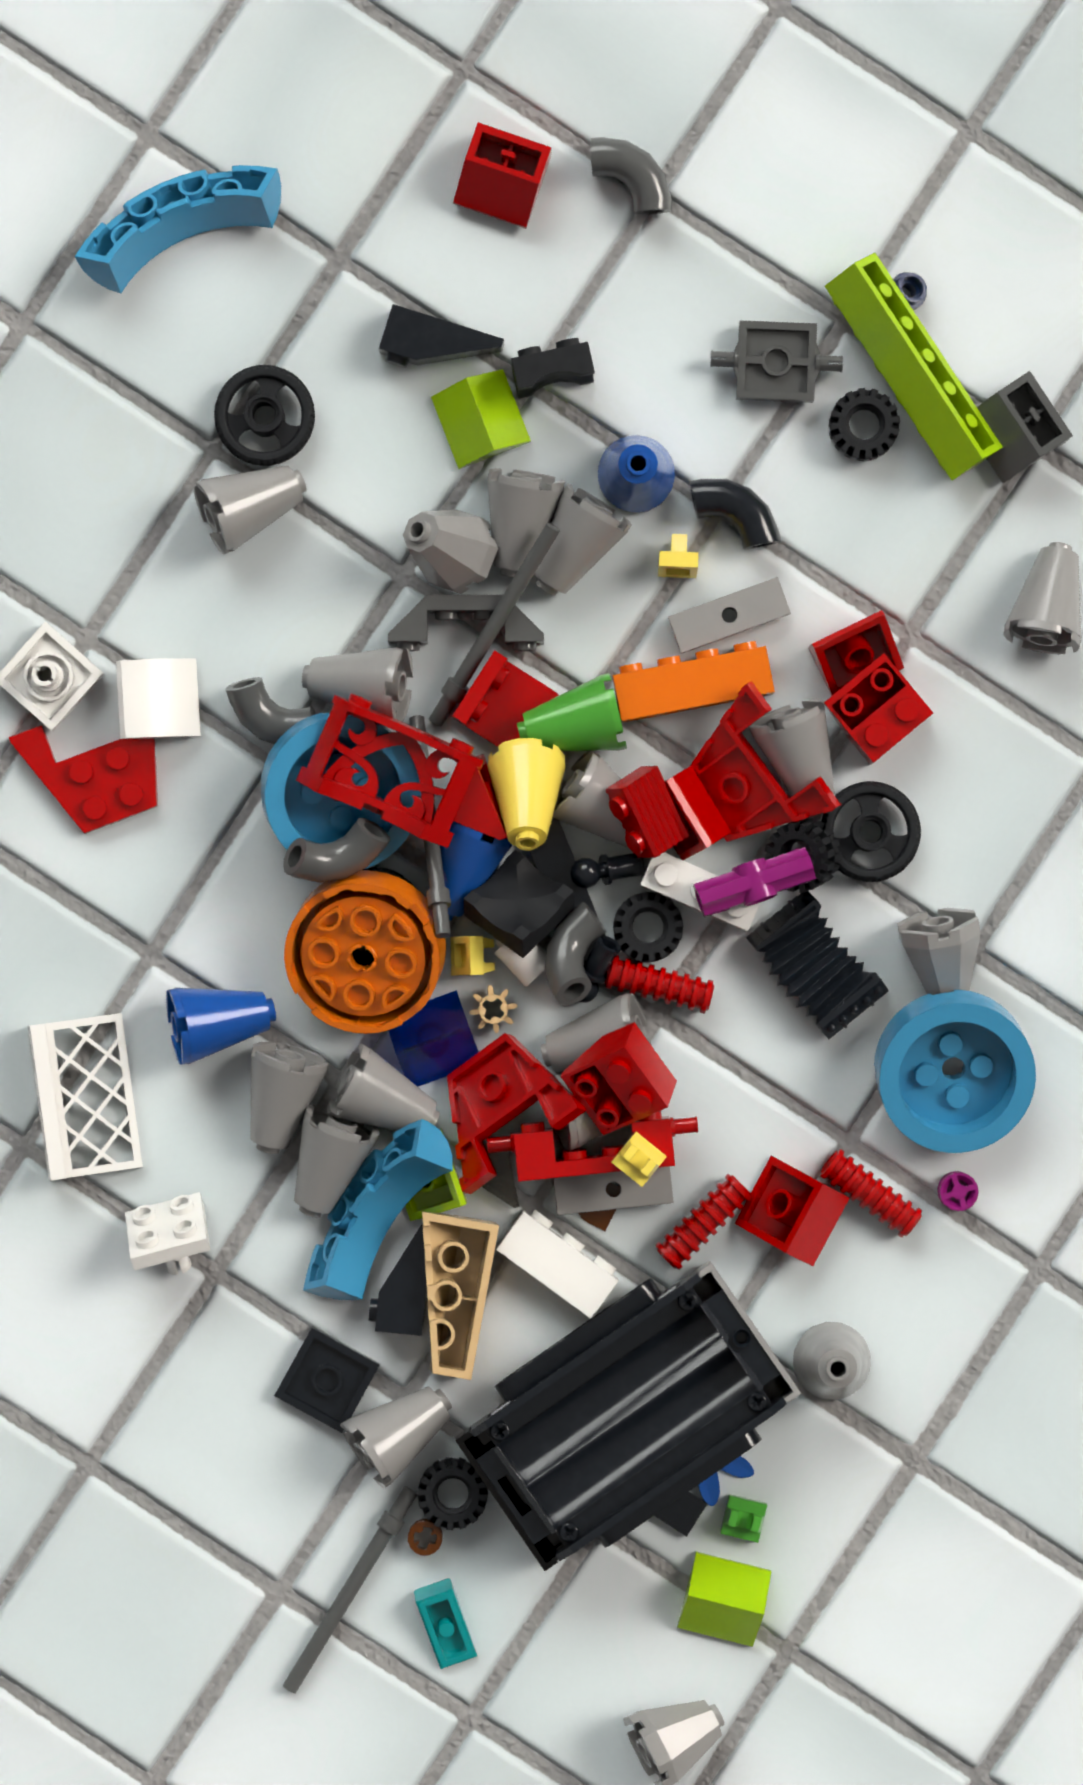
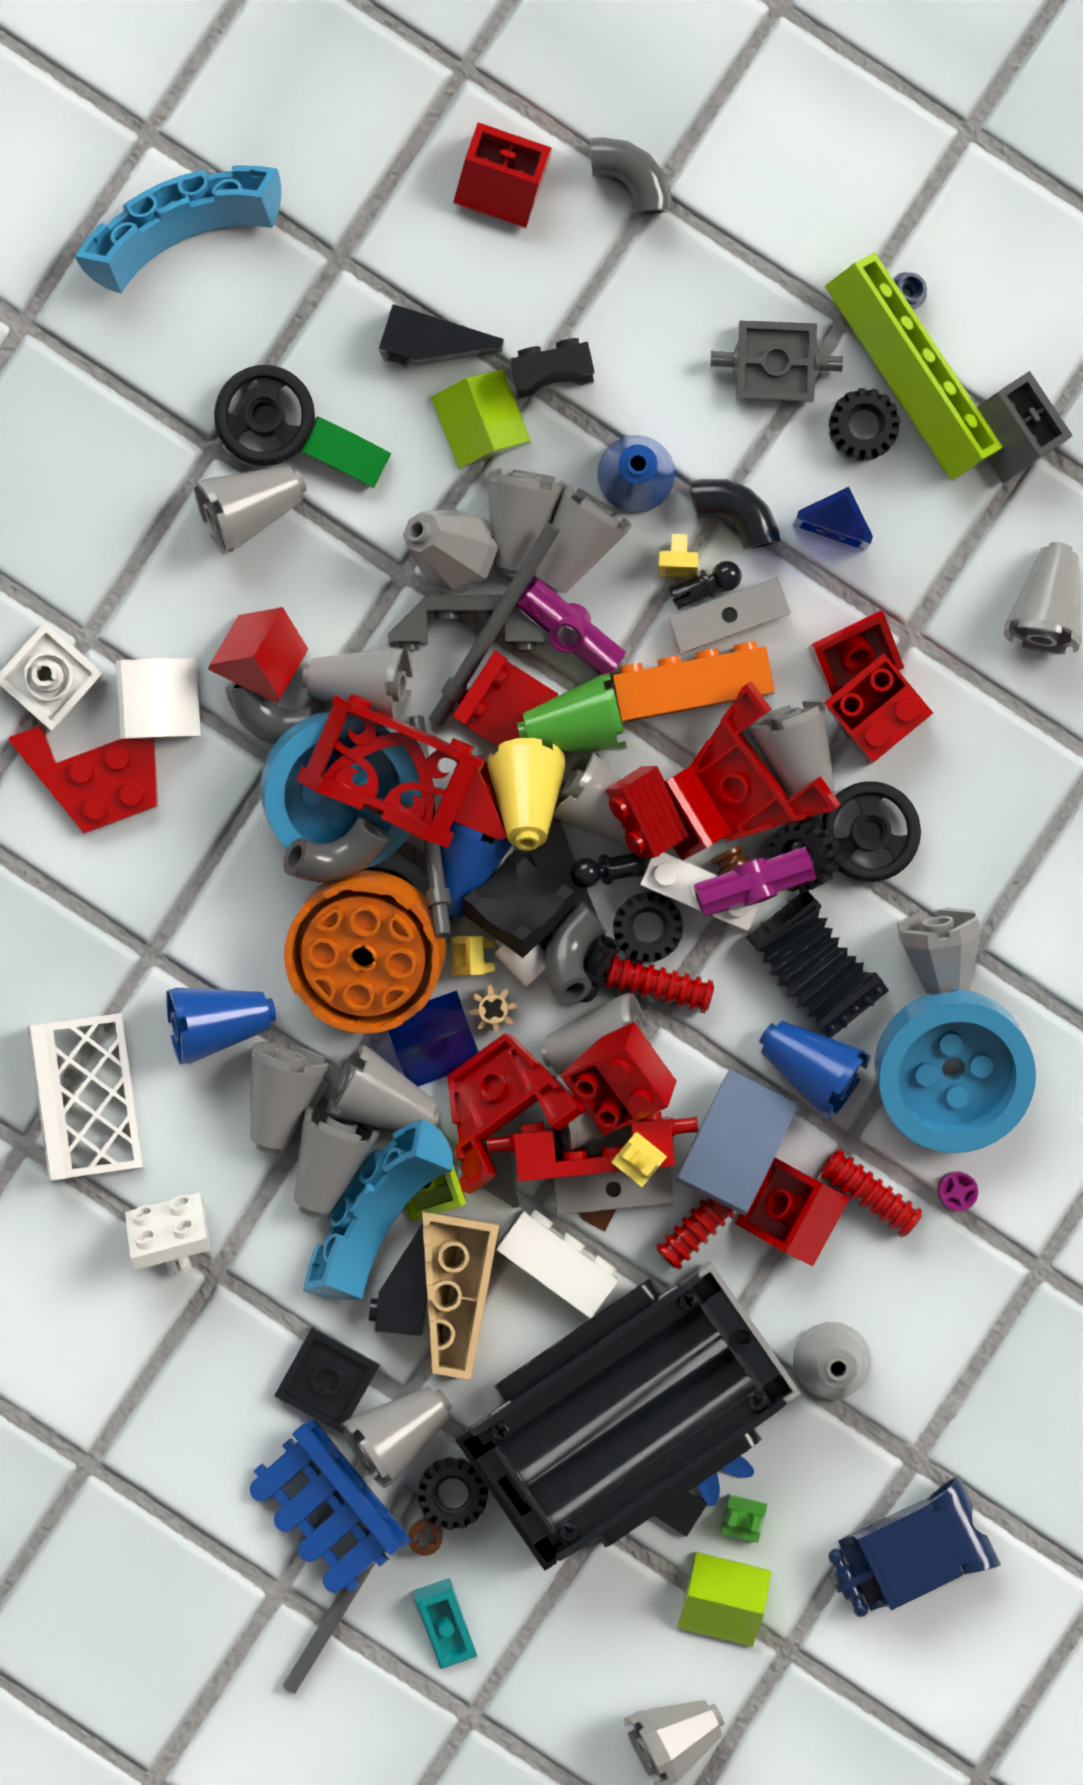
(261, 653): none -> red slope
(346, 452): none -> green slope
(360, 1506): none -> blue fence
(584, 641): none -> magenta piece
(724, 576): none -> black pin
(729, 860): none -> reddish brown bush
(737, 1142): none -> sand blue slope
(814, 1064): none -> blue cone
(836, 519): none -> clear blue slope
(912, 1551): none -> dark blue piece

